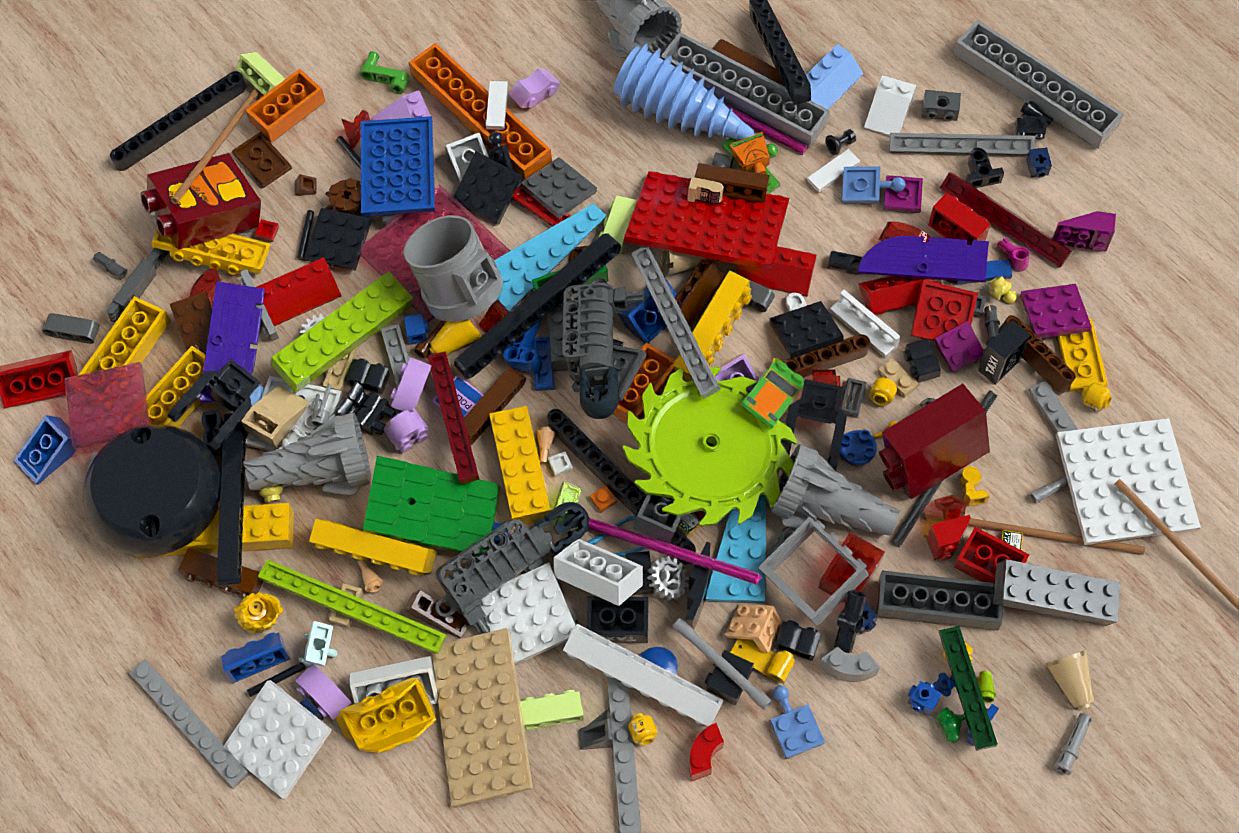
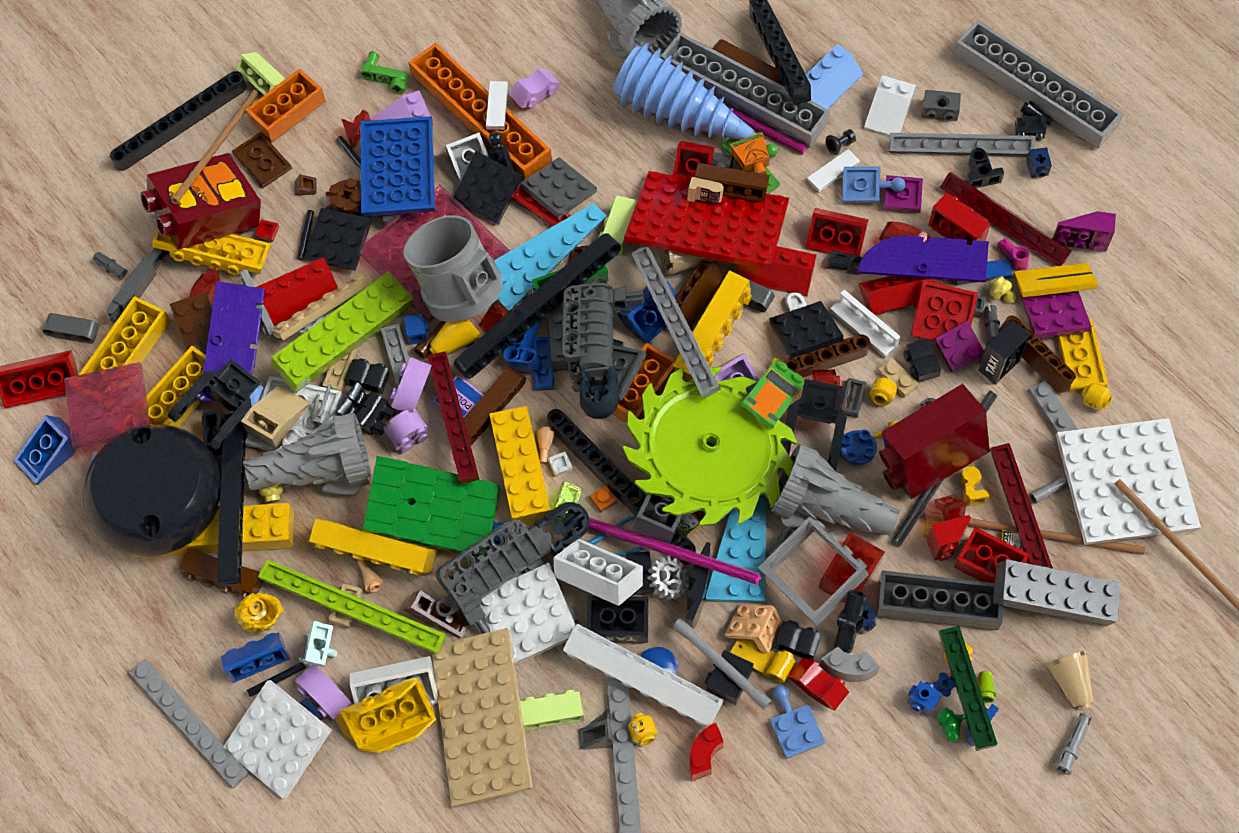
(322, 306): none -> tan plate
(689, 156): none -> red slope
(819, 684): none -> red brick
(836, 232): none -> red slope
(1020, 505): none -> dark red plate
(1055, 280): none -> yellow tile

